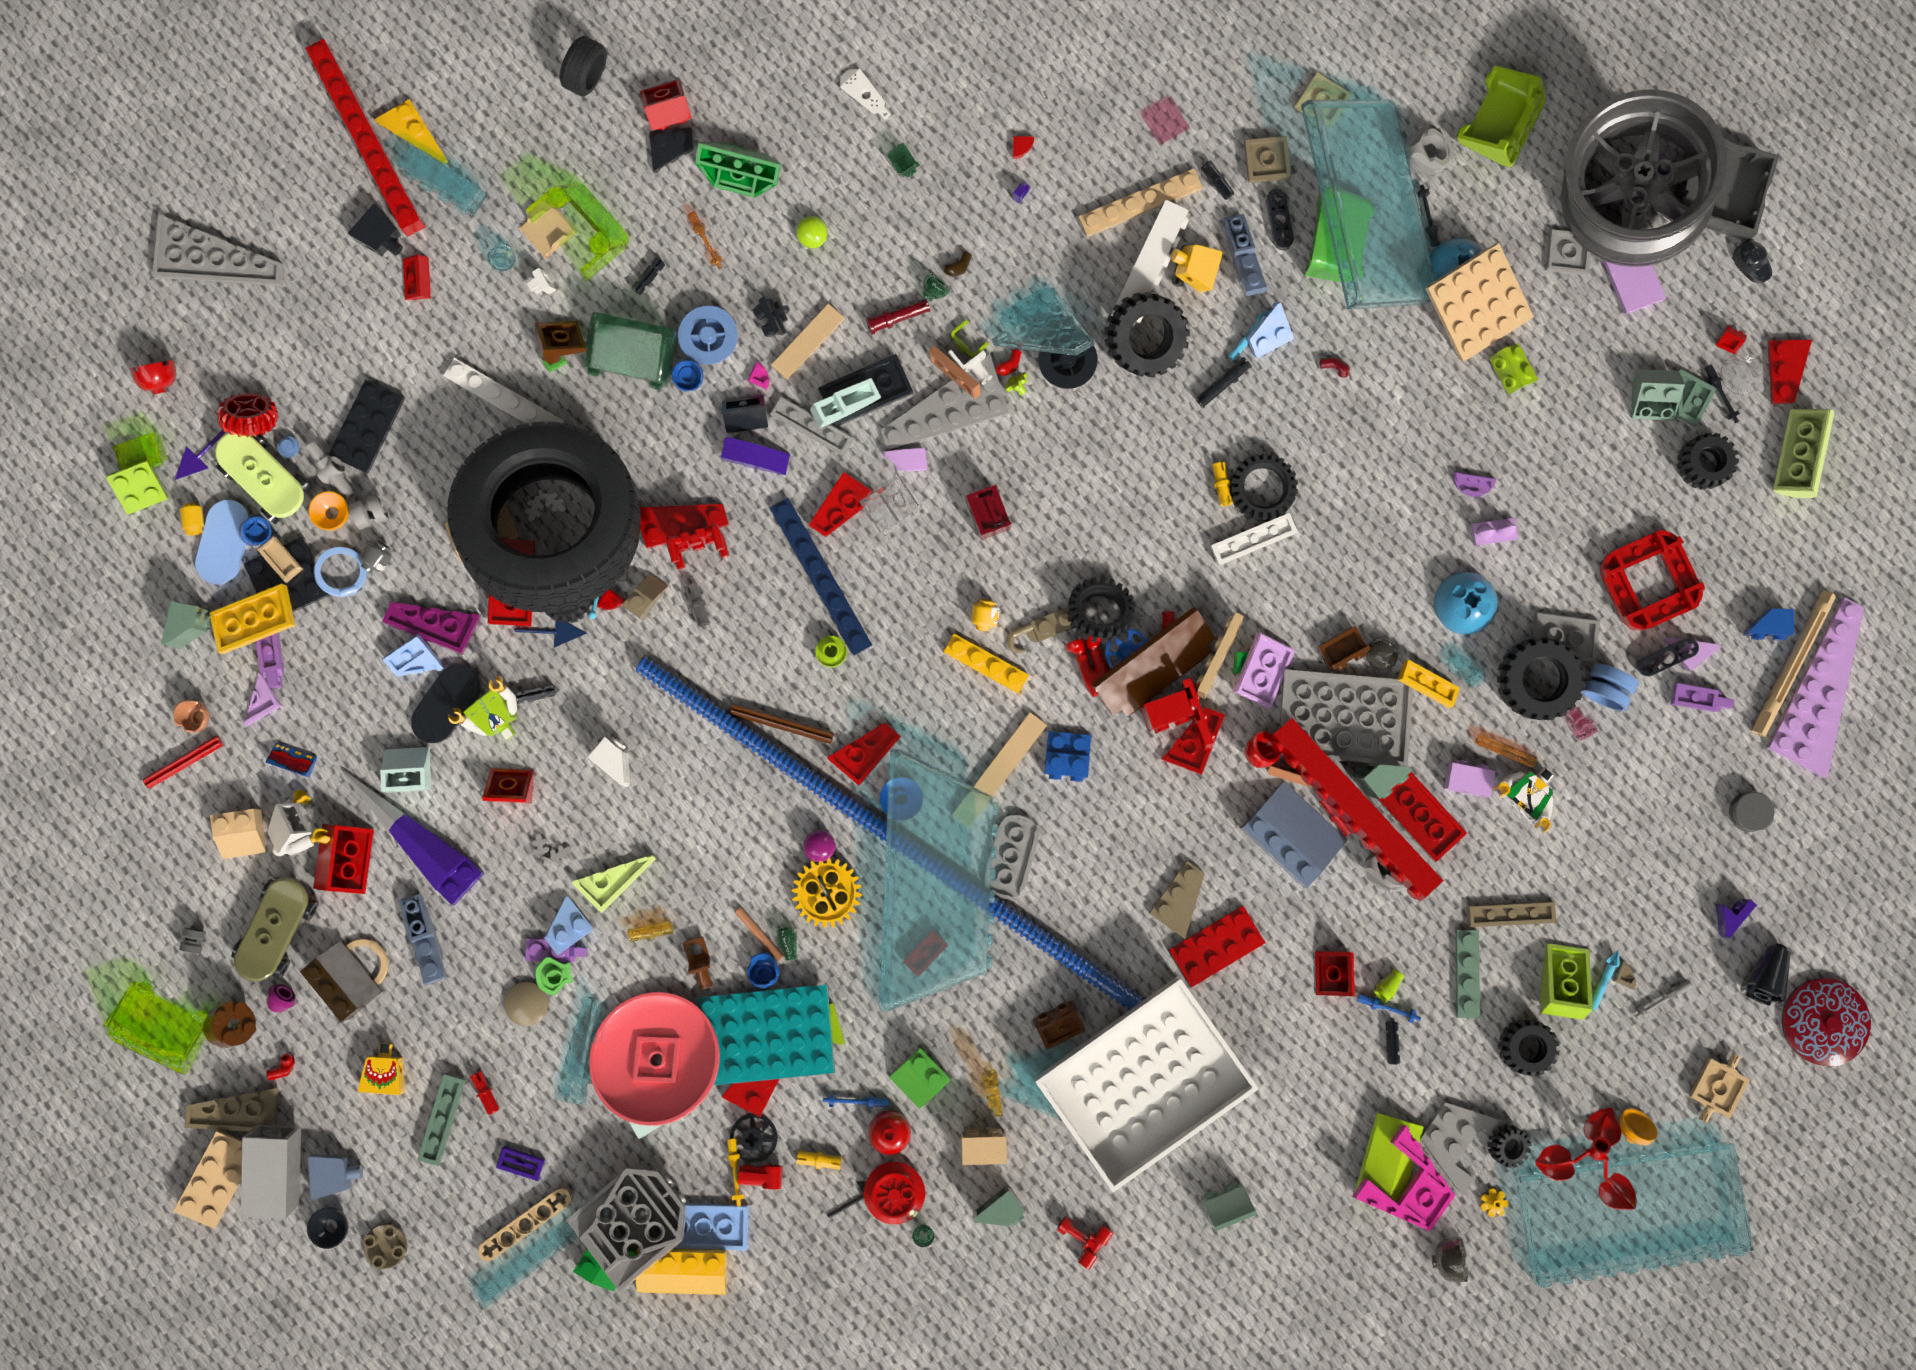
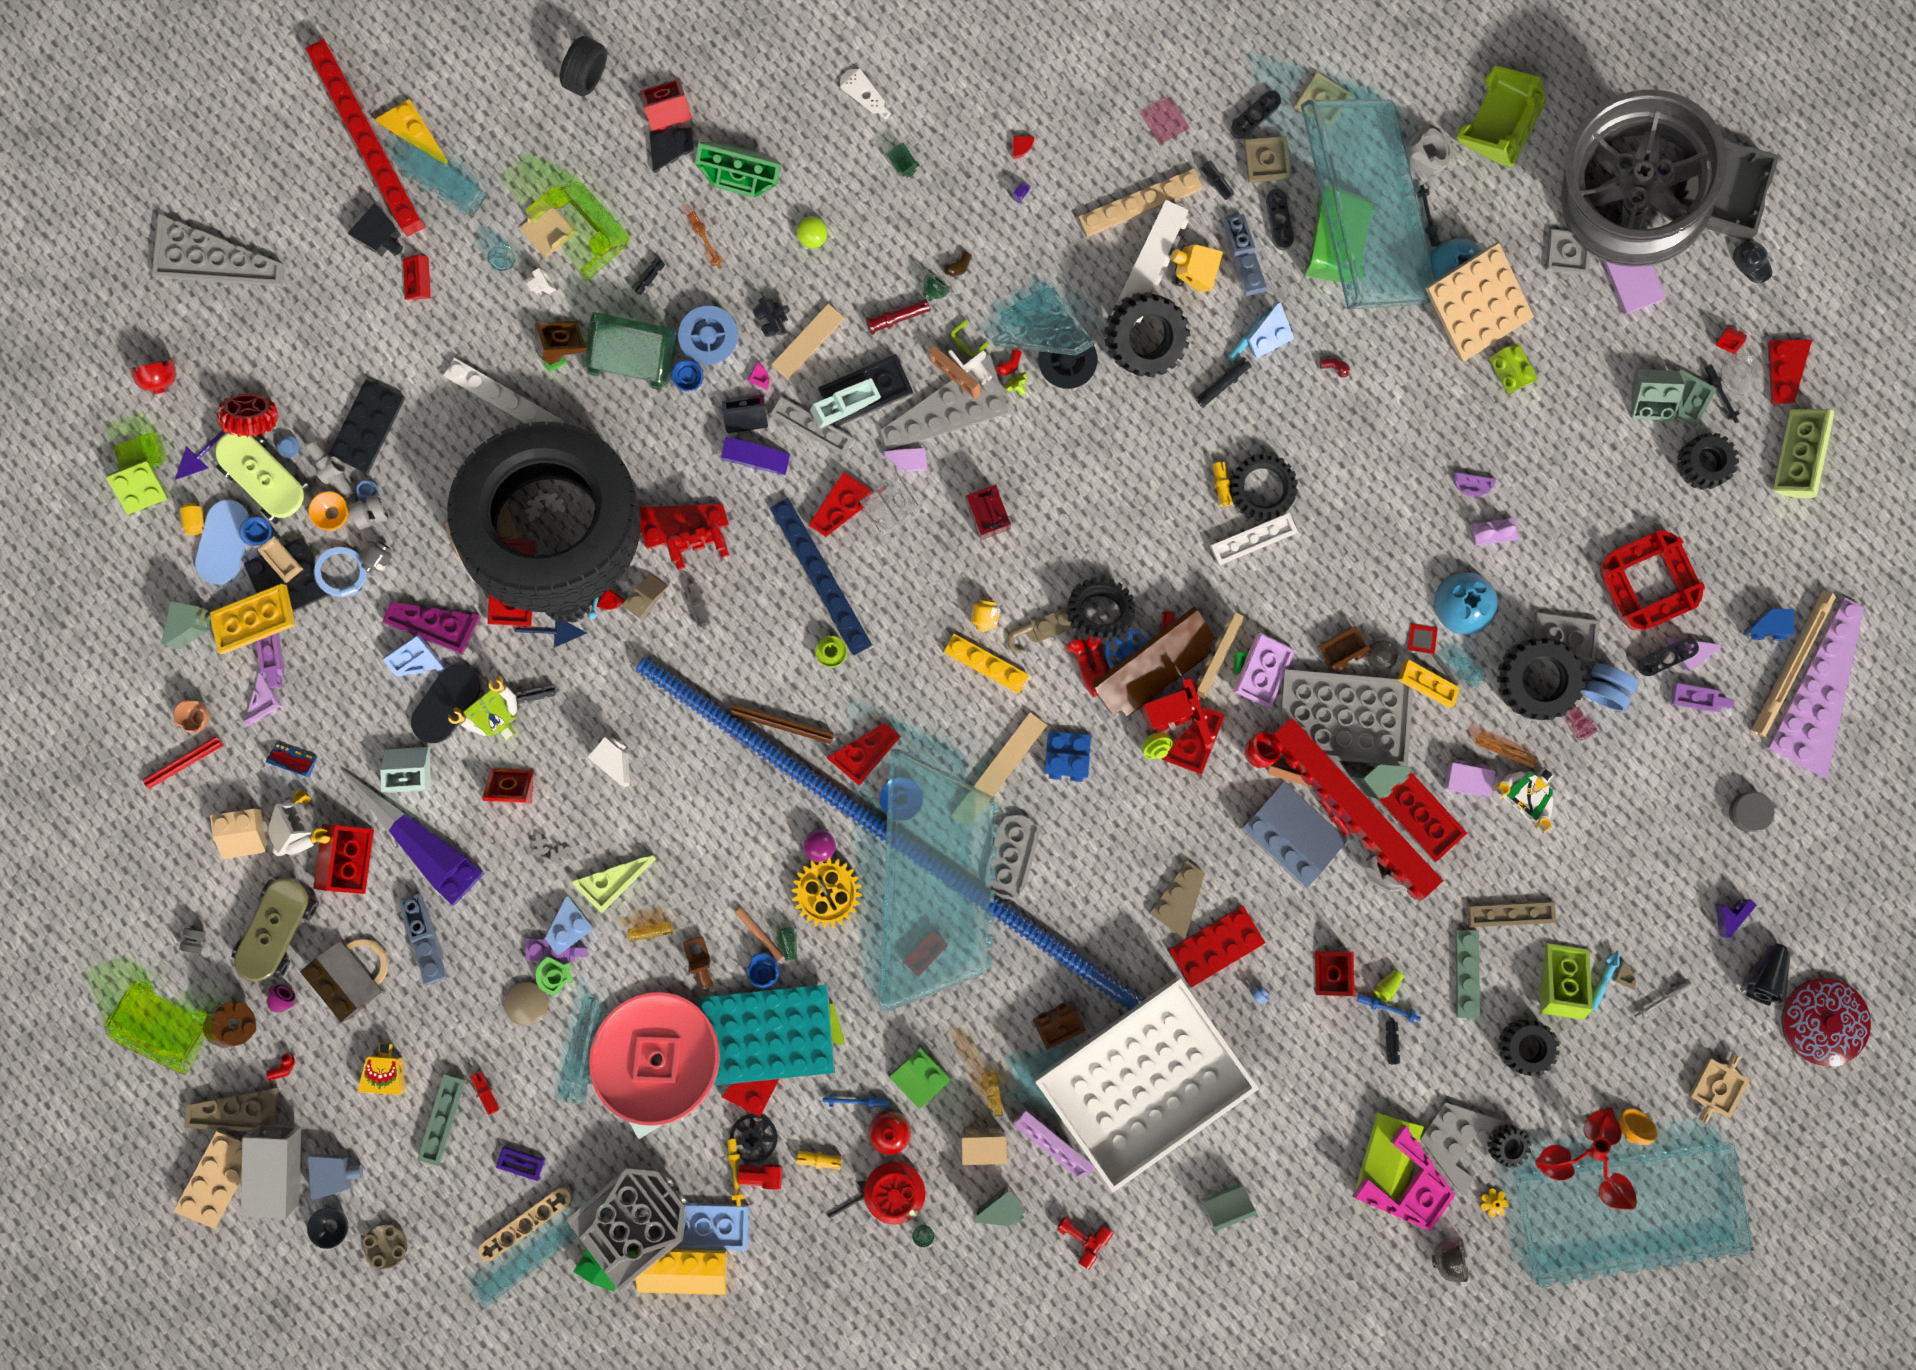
(365, 489): none -> medium blue plate
(1052, 1145): none -> lavender tile
(1156, 745): none -> lime plate
(1255, 123): none -> black beam
(1259, 993): none -> medium blue plate
(1423, 640): none -> piece

